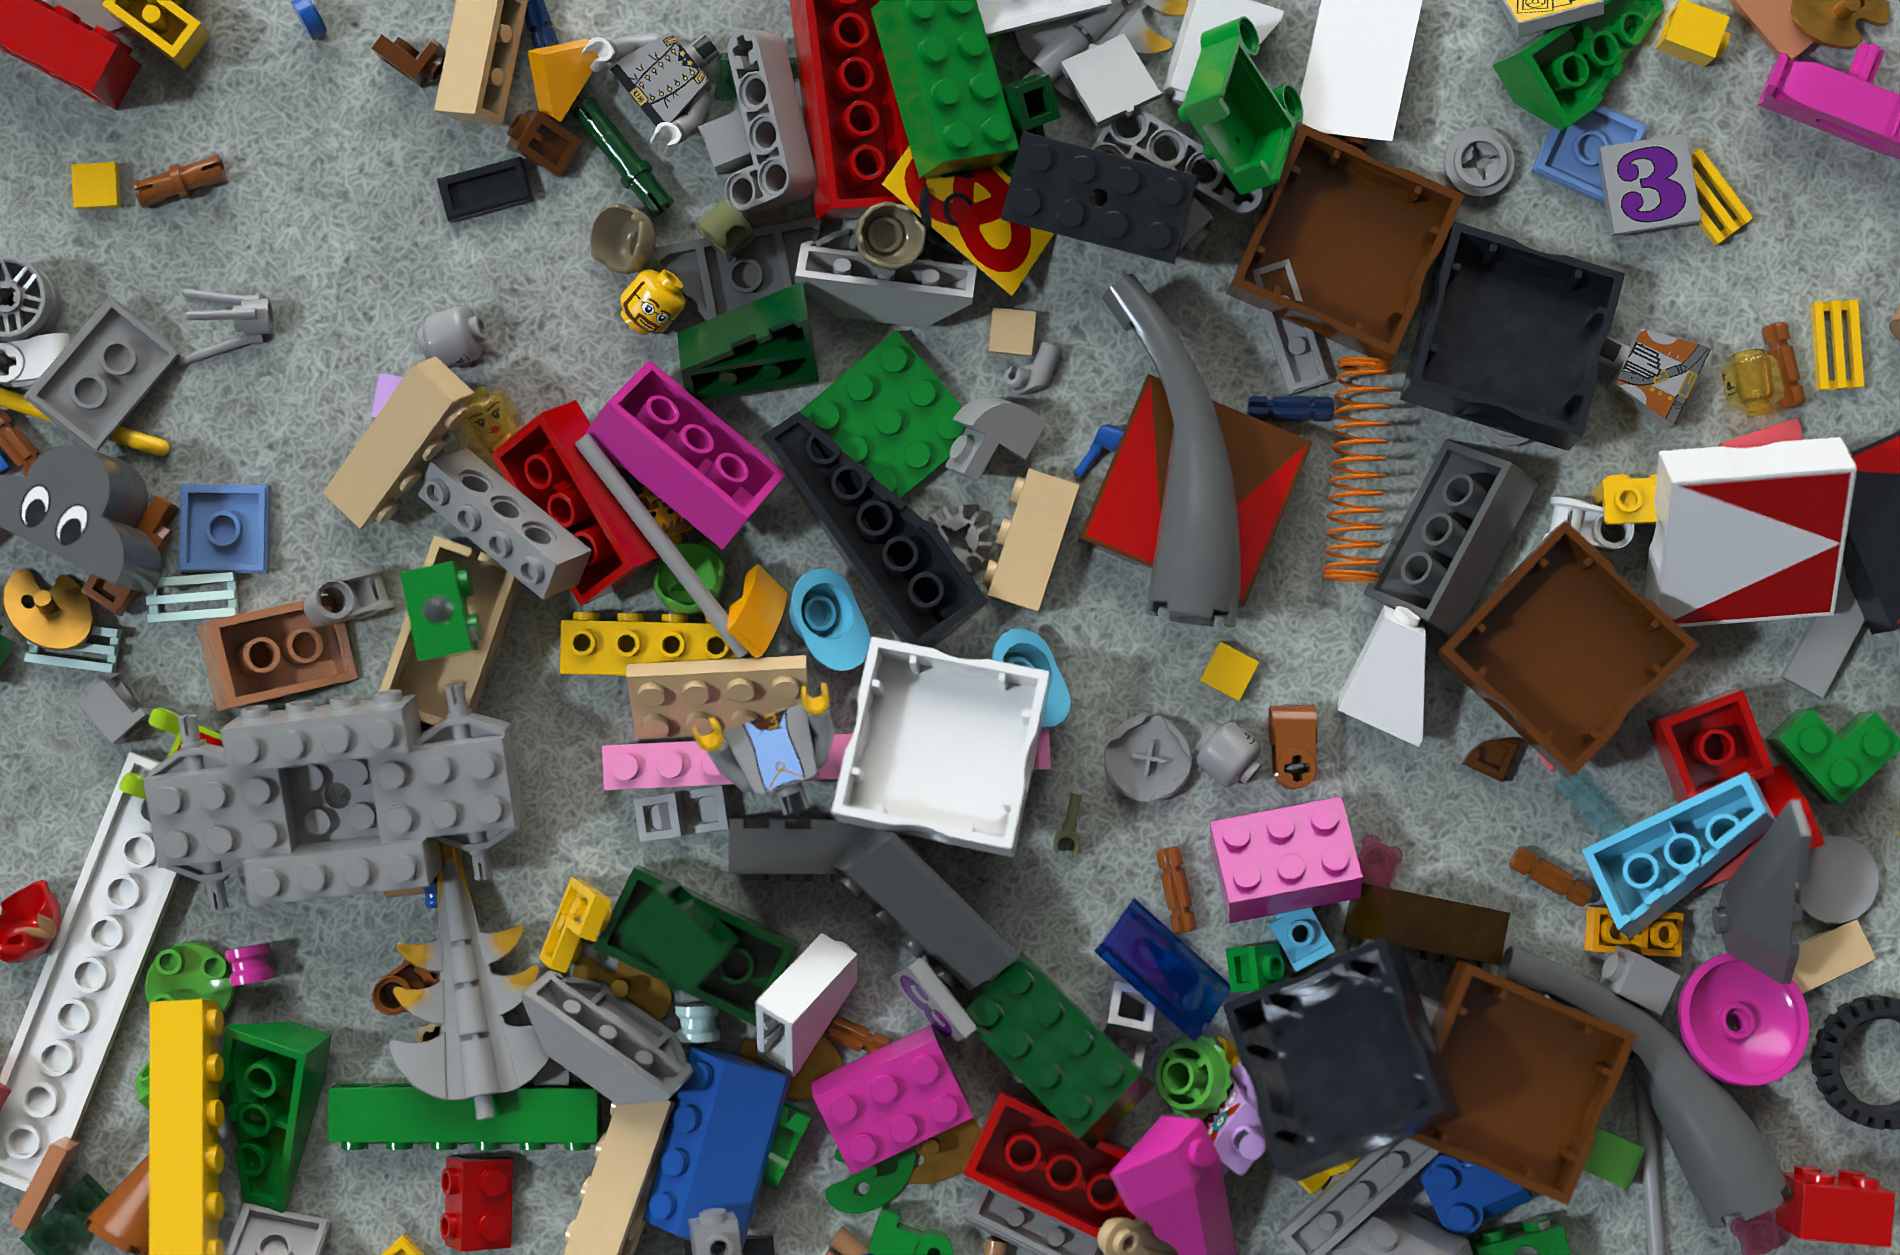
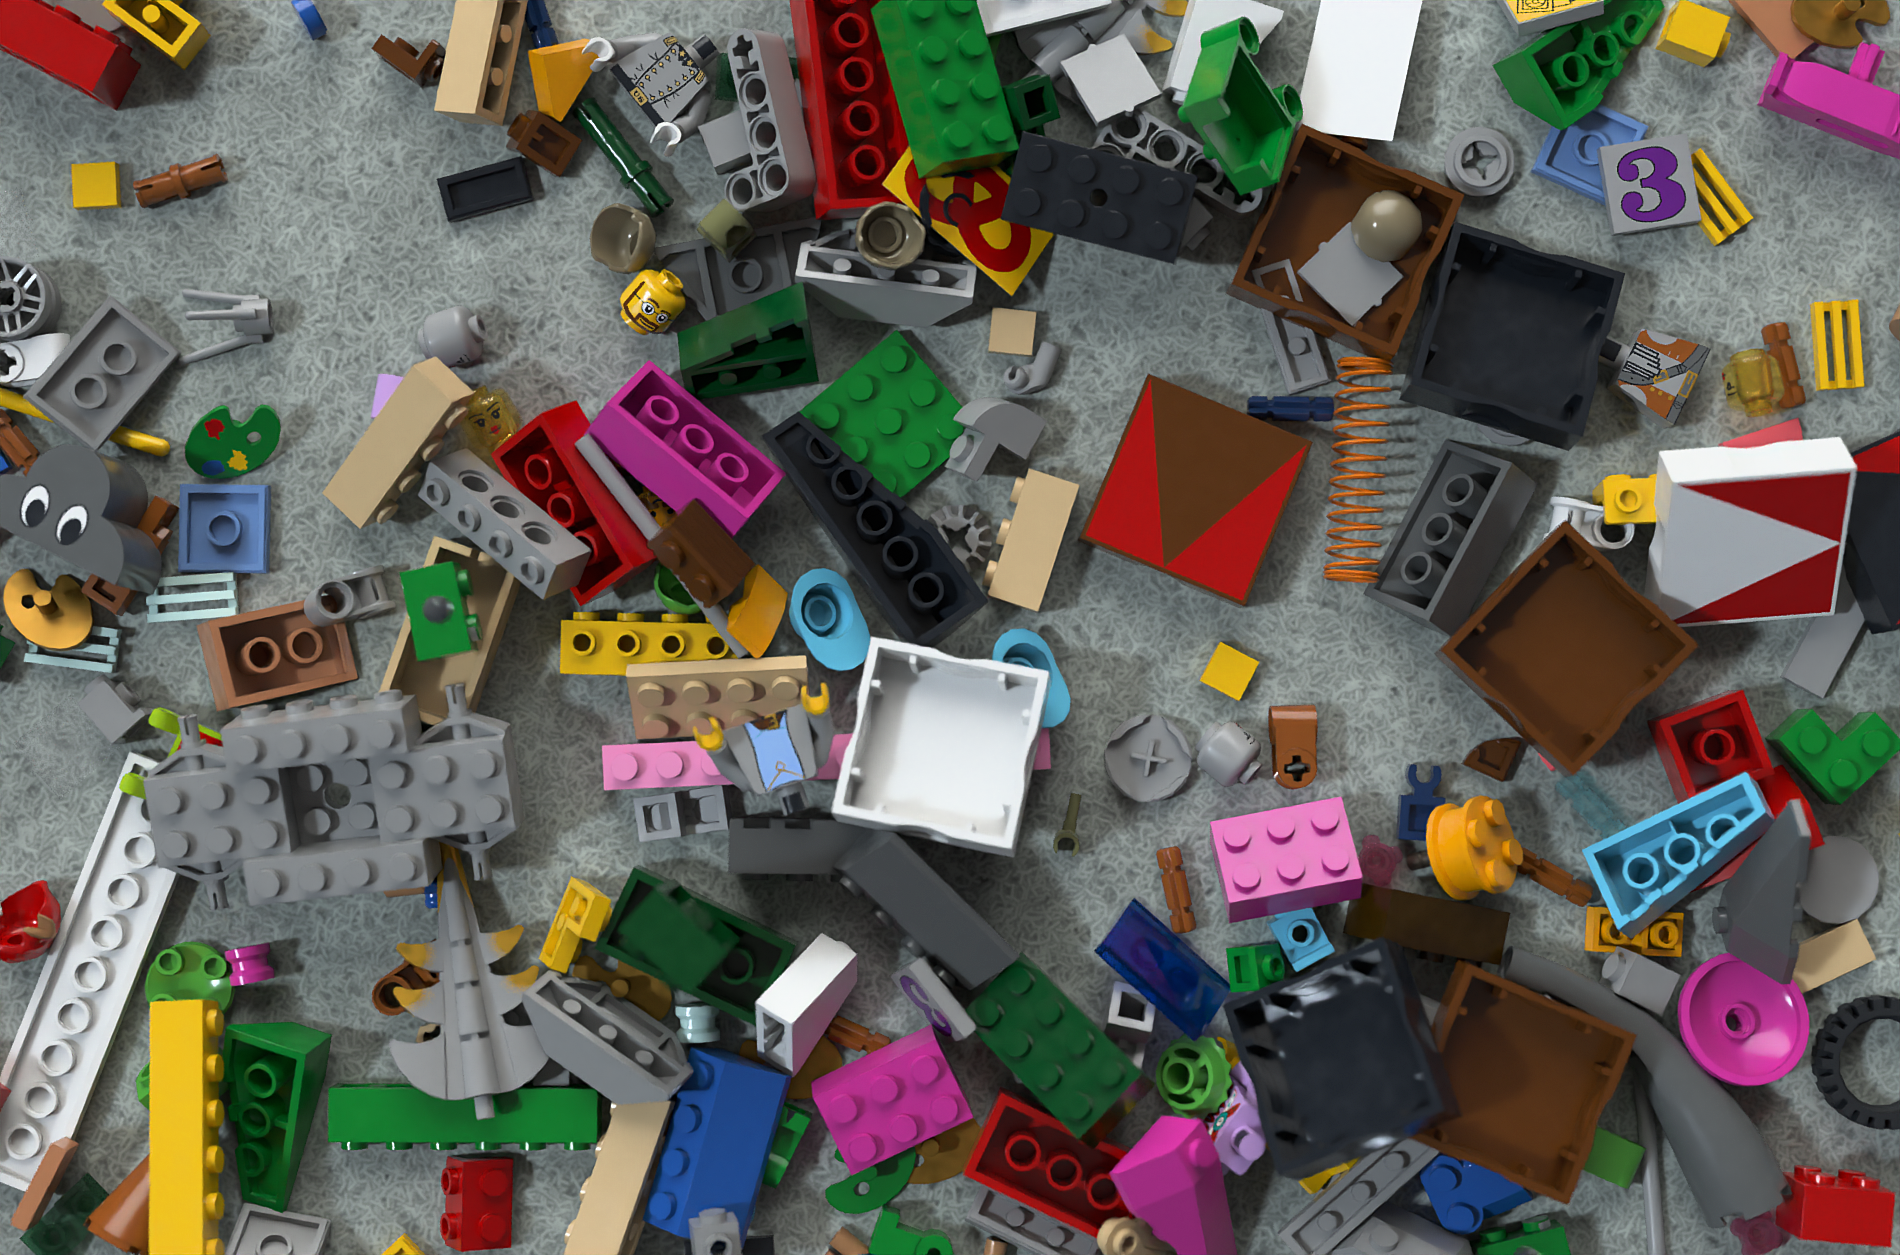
(220, 445): none -> green piece
(700, 554): none -> reddish brown brick
(1106, 437): blue hand -> none
(1199, 529): dark grey brick -> none
(1348, 277): none -> light grey piece
(1387, 225): none -> dark tan hair
(1389, 677): white slope -> none
(1417, 807): none -> dark blue plate
(1470, 848): none -> light orange wheel

